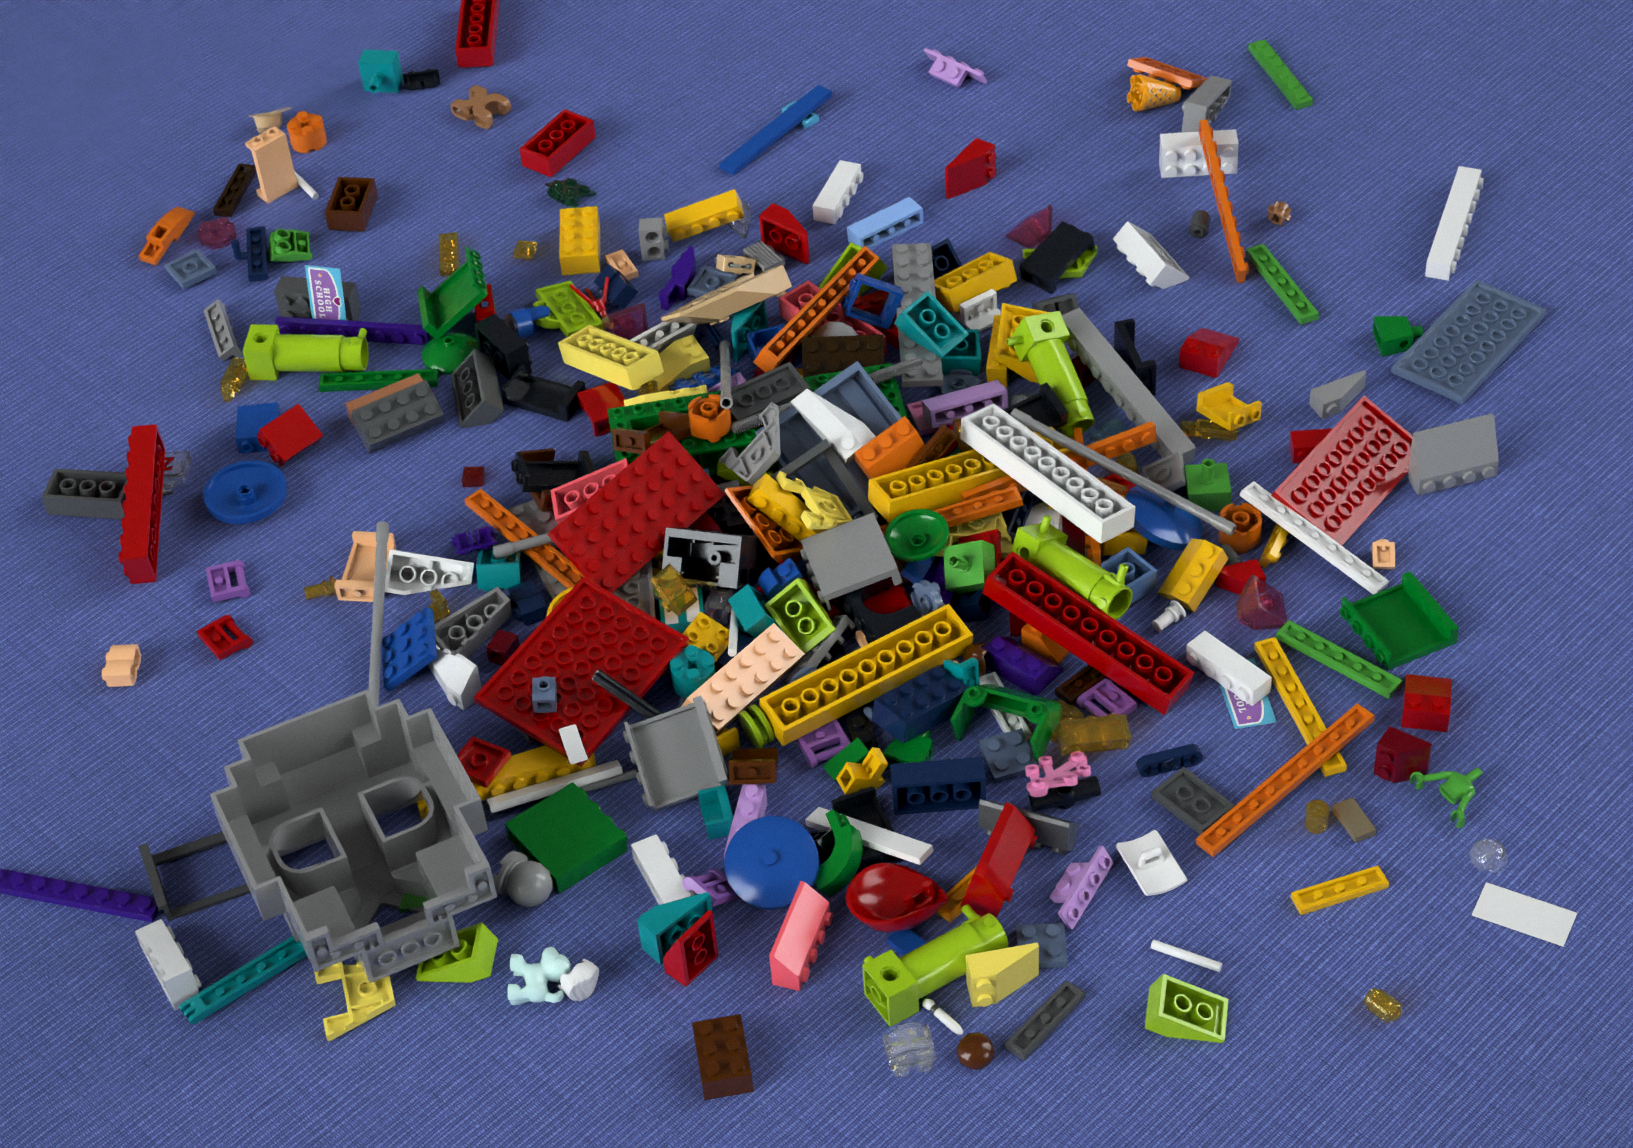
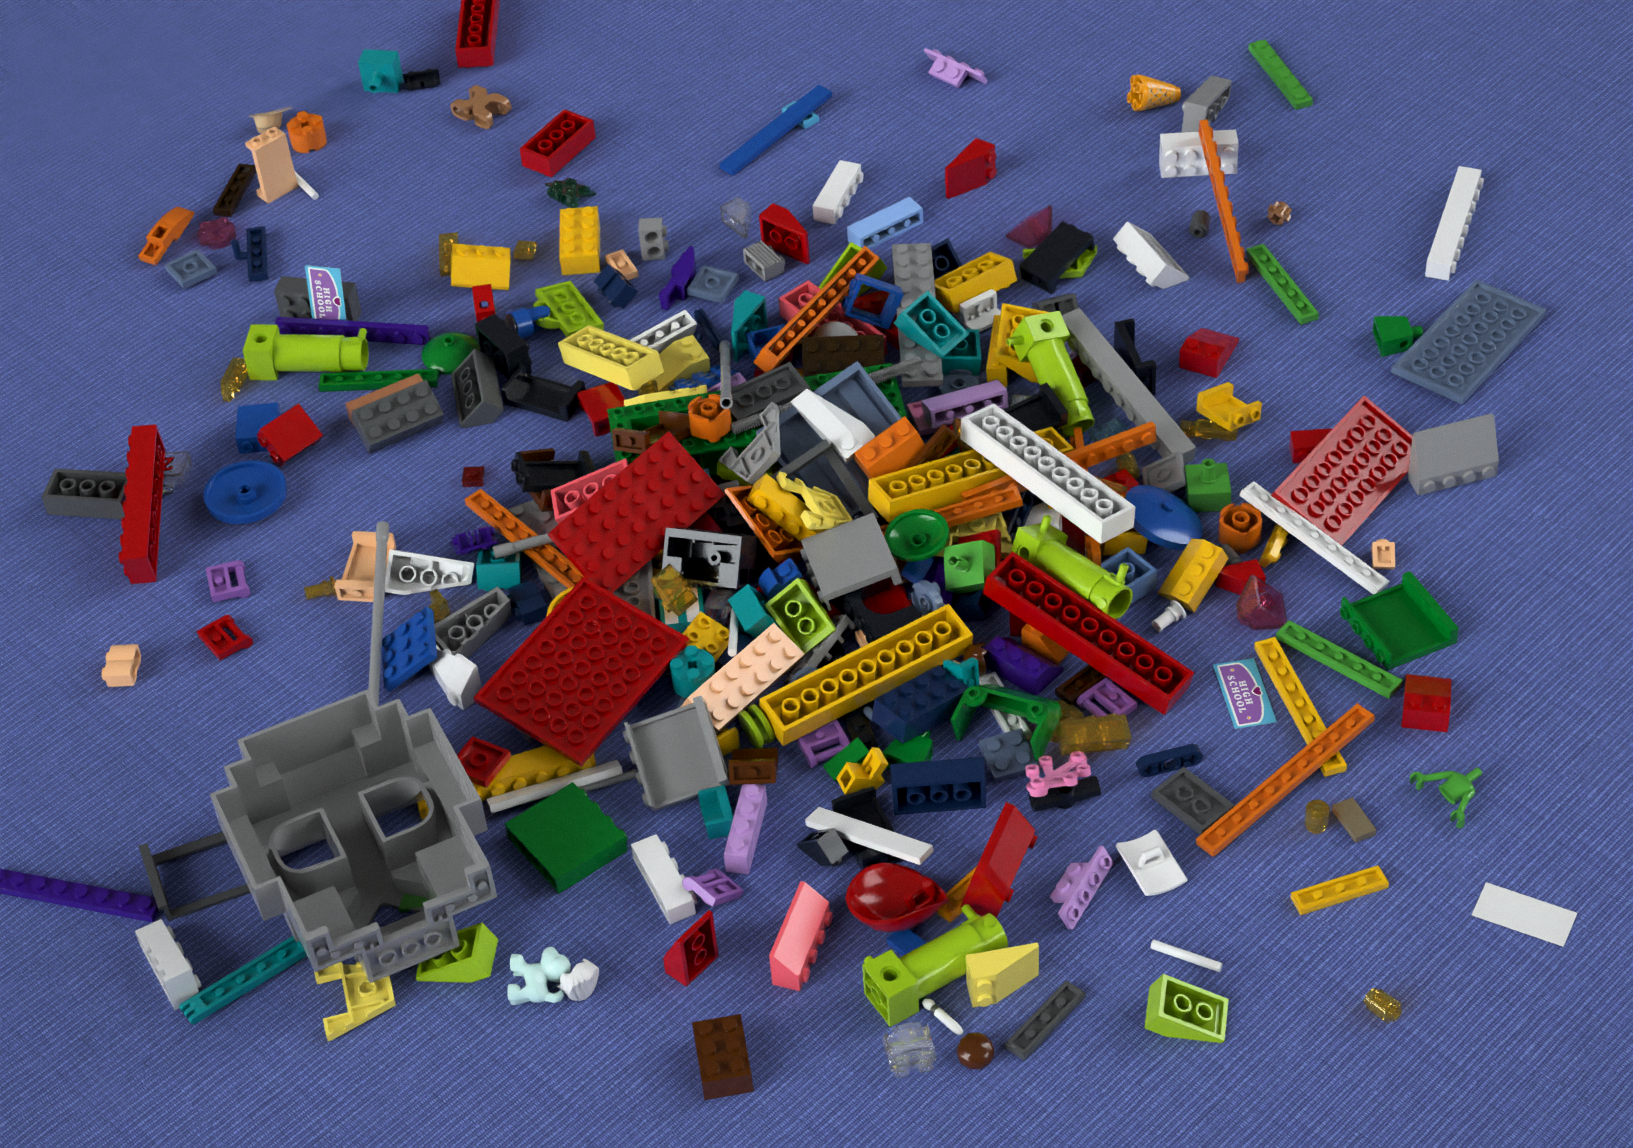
(222, 331): light grey hinge -> none
(289, 246): bright green slope -> none
(351, 204): reddish brown brick -> none
(453, 297): green panel -> none
(480, 266): none -> yellow slope
(502, 647): dark red brick -> none
(523, 880): light grey tile -> none
(544, 694): sand blue brick -> none
(573, 744): white sticker -> none
(599, 304): red plant -> none
(625, 694): black axle -> none
(627, 322): clear pink slope -> none
(668, 922): teal slope -> none
(704, 215): yellow brick -> none
(732, 297): tan wedge -> none
(735, 264): tan piece -> none
(769, 861): blue dish -> none
(845, 858): green arch -> none
(1050, 830): dark grey slope -> none
(1050, 941): sand blue plate -> none
(1169, 73): orange plate -> none
(1216, 521): light grey piece -> none
(1228, 668): white brick -> none
(1336, 395): light grey slope -> none
(1401, 755): dark red slope -> none
(1489, 855): clear hair -> none

